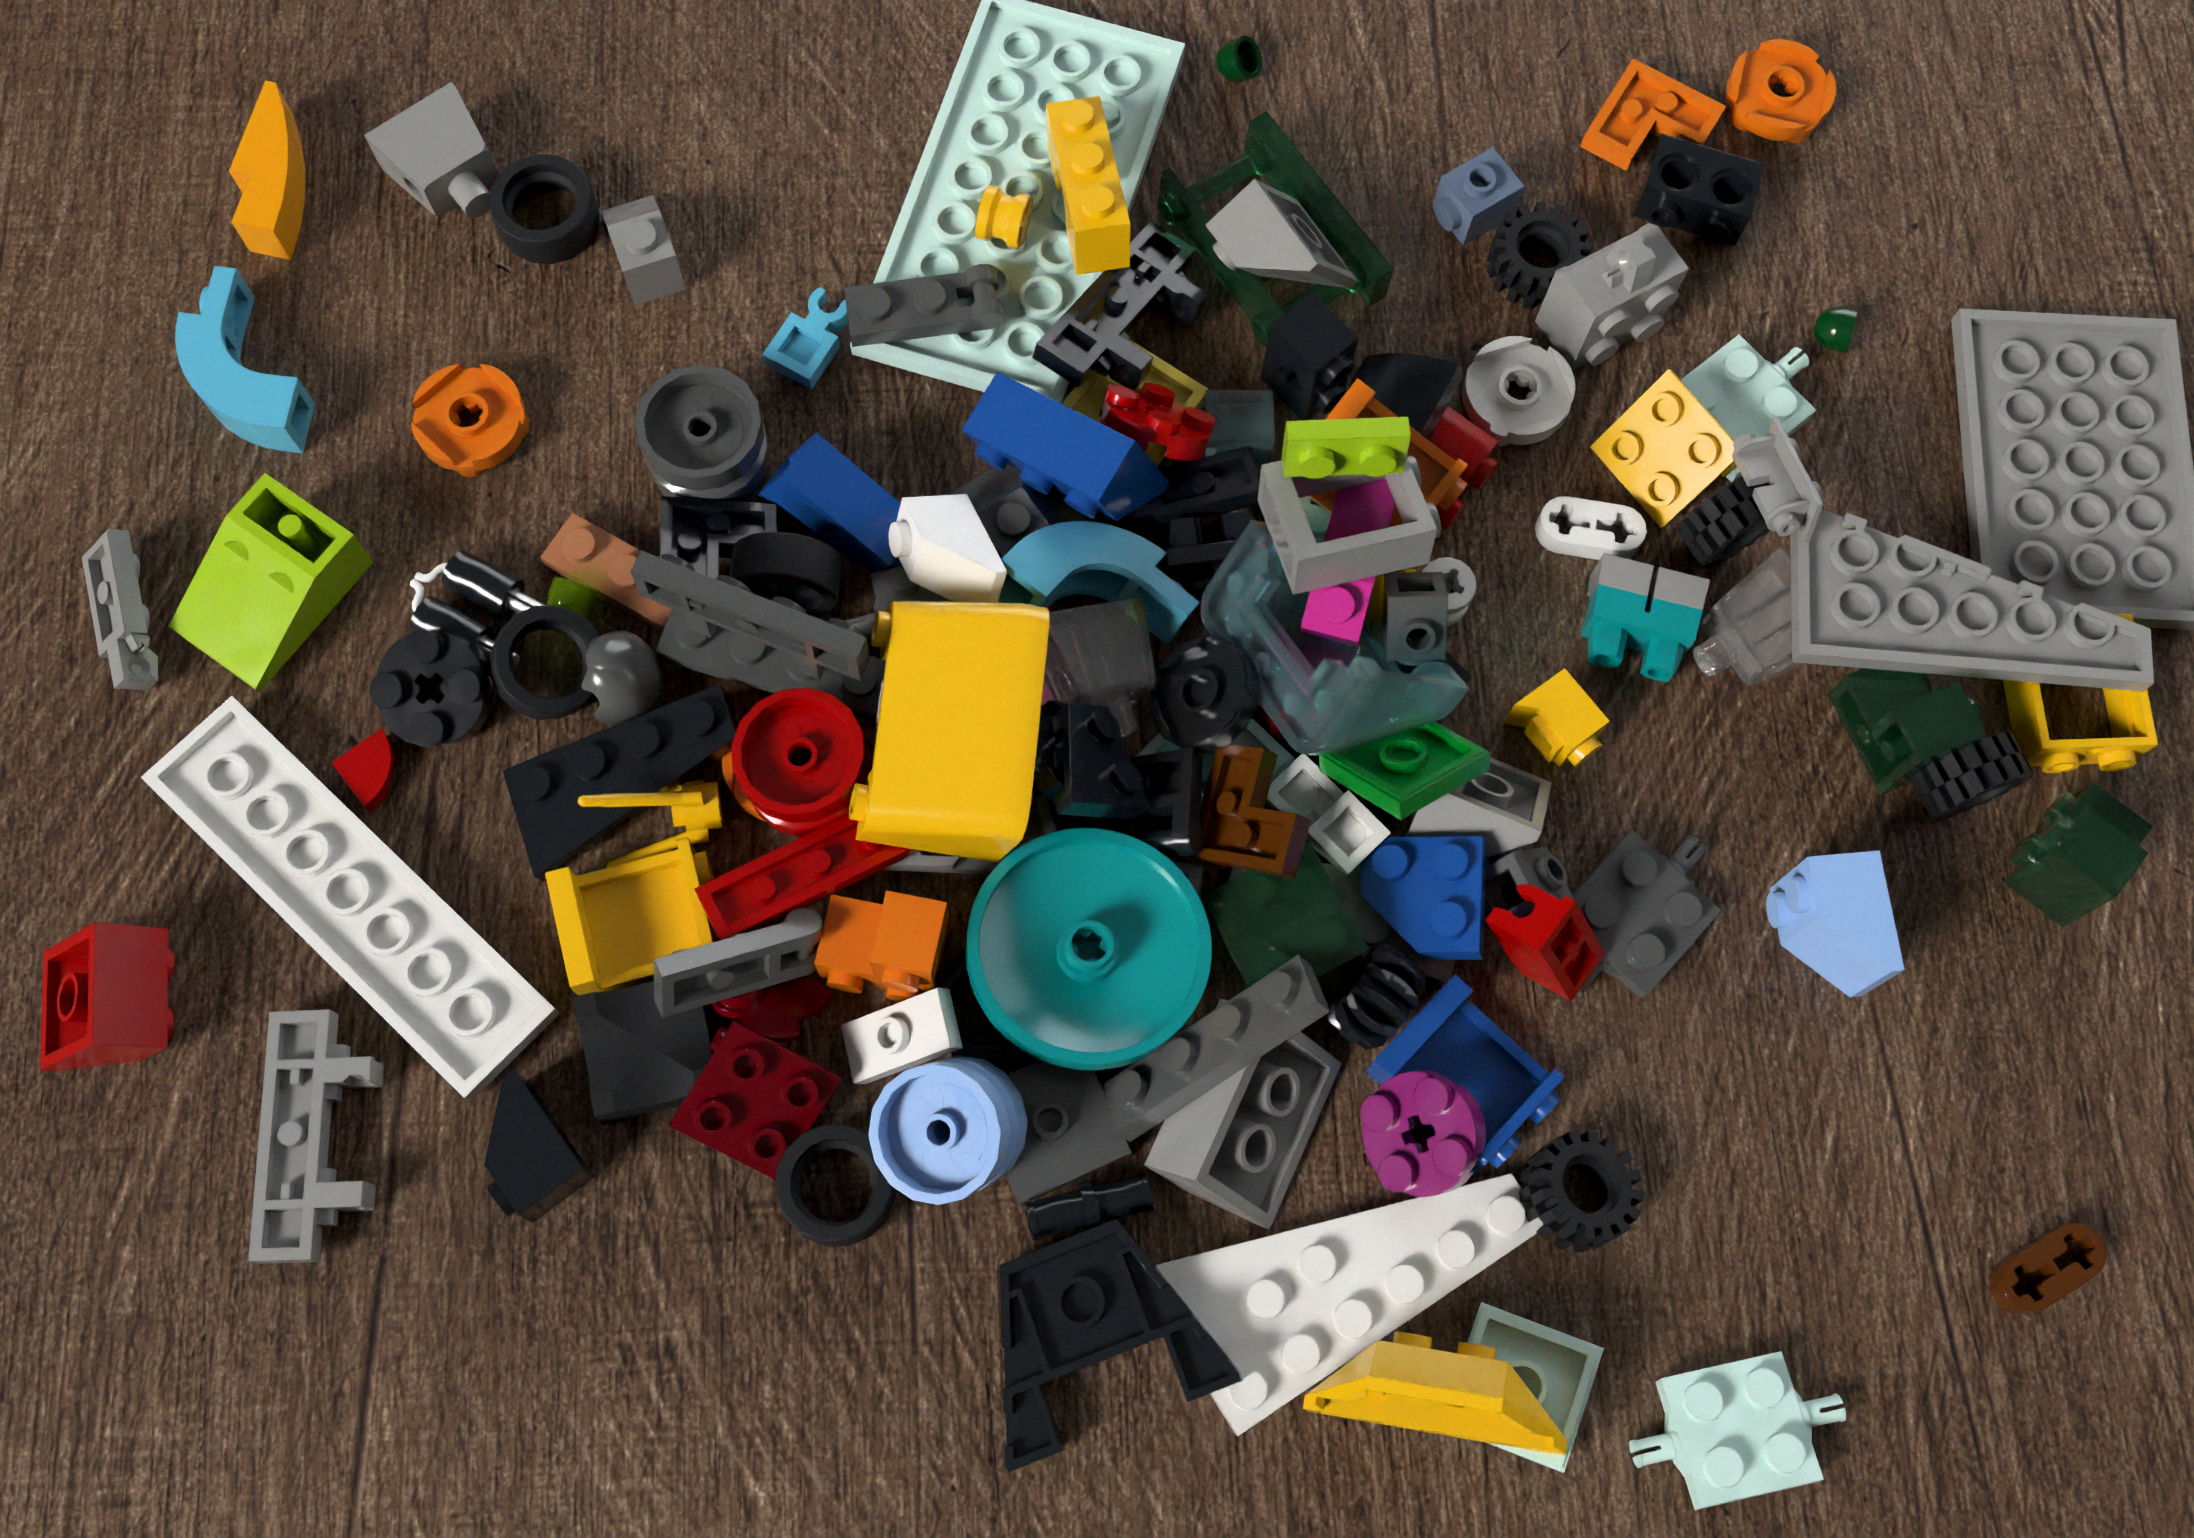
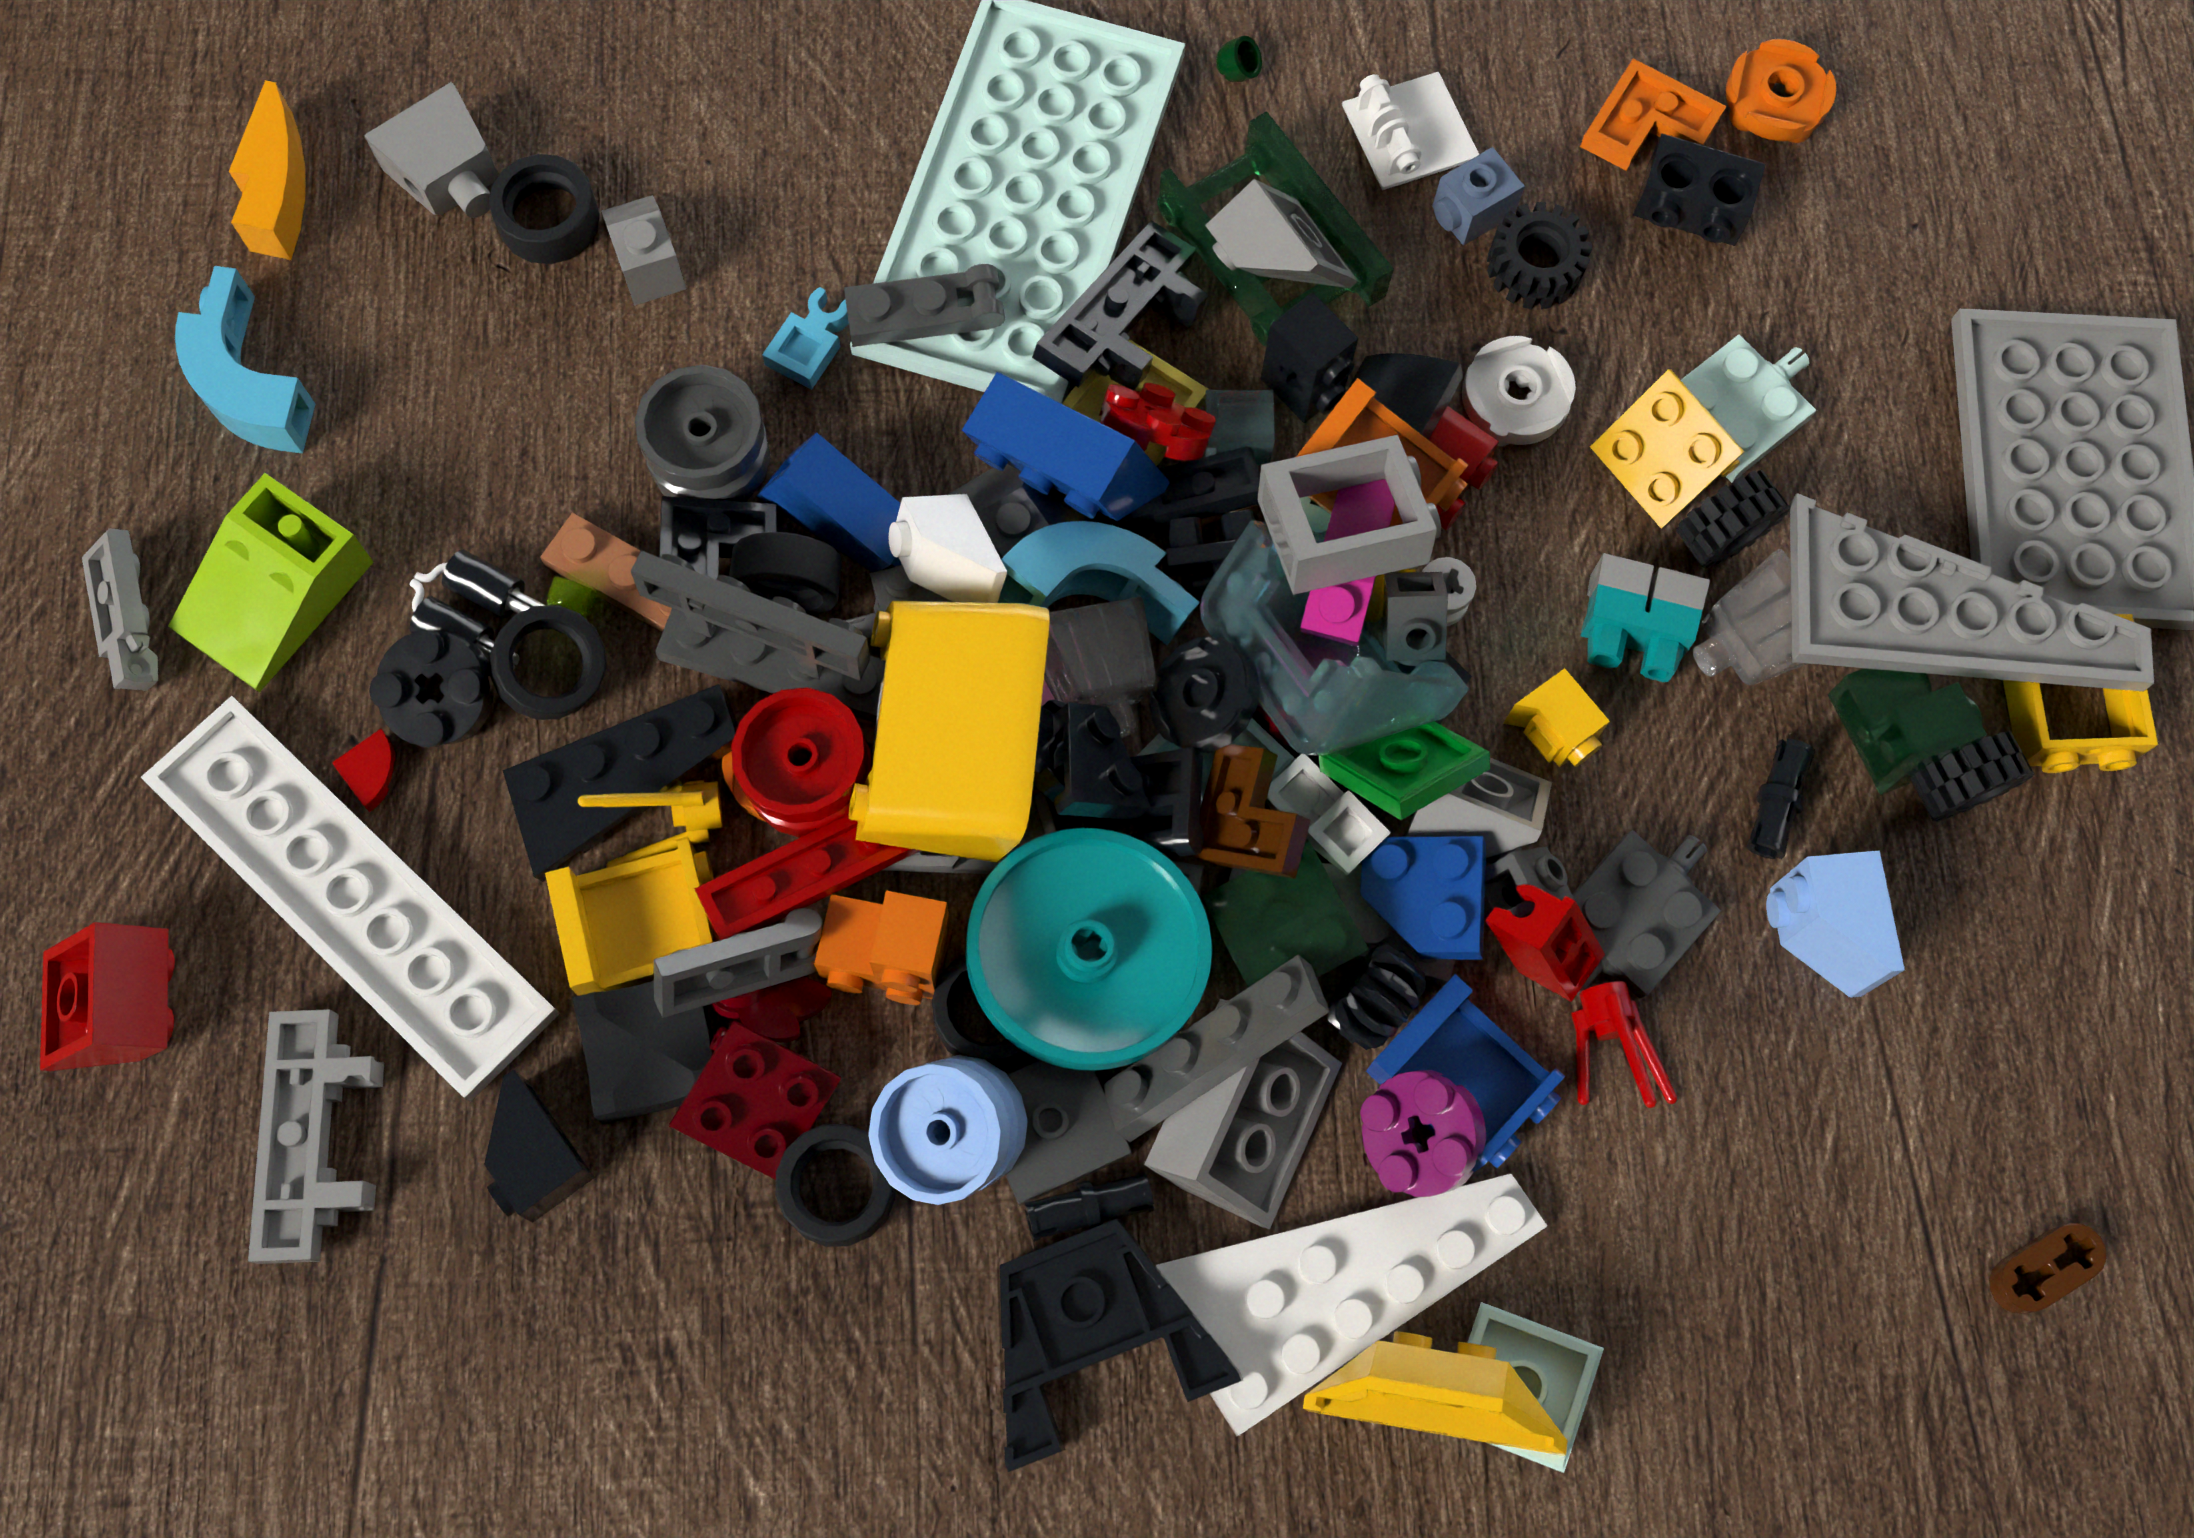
(473, 447): orange plate -> none
(622, 676): dark grey hair -> none
(901, 1036): white plate -> none
(1003, 216): yellow wheel -> none
(1090, 185): yellow arch -> none
(1345, 447): lime plate -> none
(1408, 128): none -> white hinge
(1590, 528): white beam -> none
(1605, 1171): black tyre -> none
(1612, 297): light grey hinge -> none
(1613, 1016): none -> red plant
(1738, 1430): light aqua plate -> none
(1781, 799): none -> black pin
(1791, 498): light grey hinge -> none
(1835, 328): dark green hinge -> none
(2080, 855): clear green brick -> none

